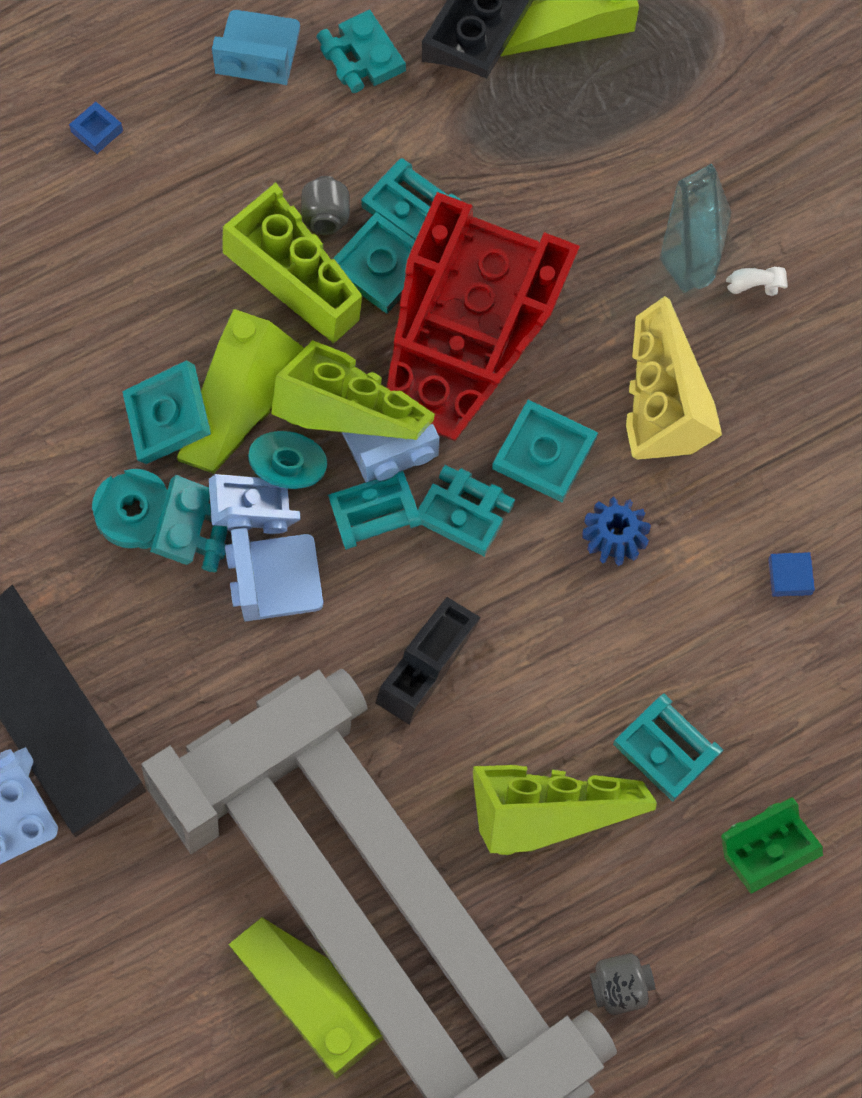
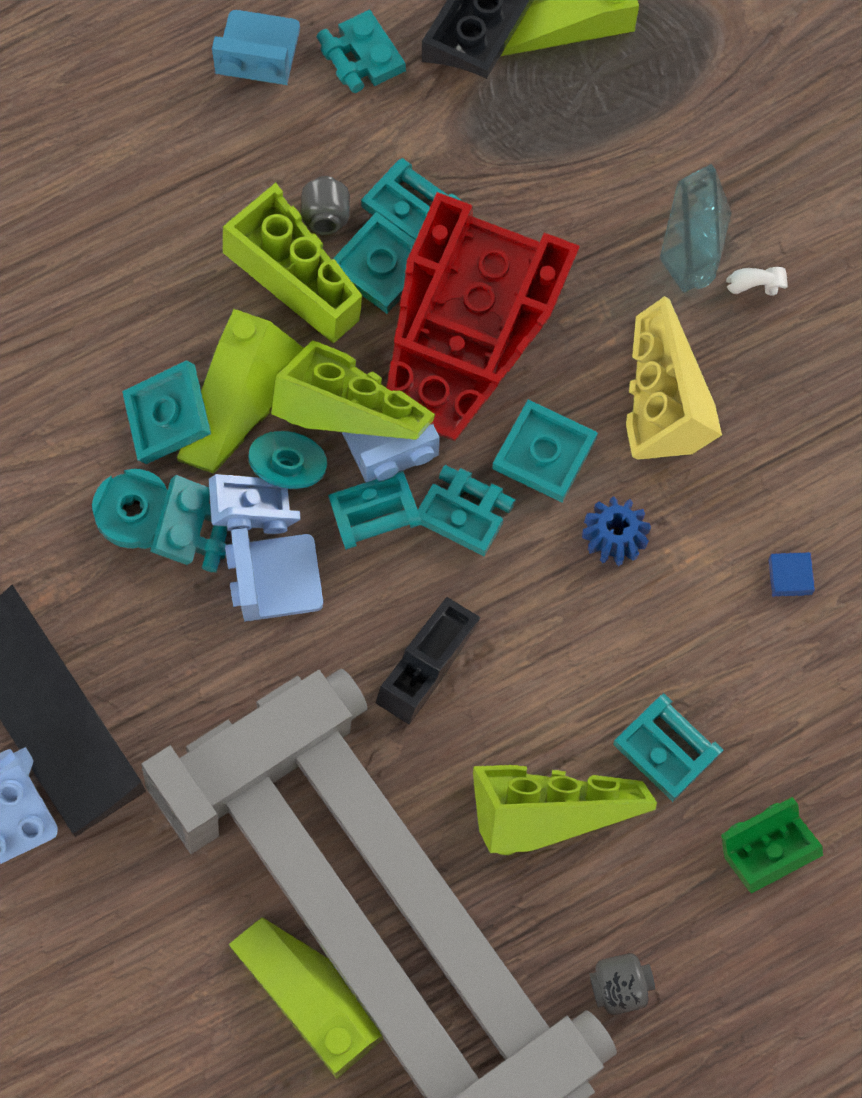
(96, 127): blue tile -> none

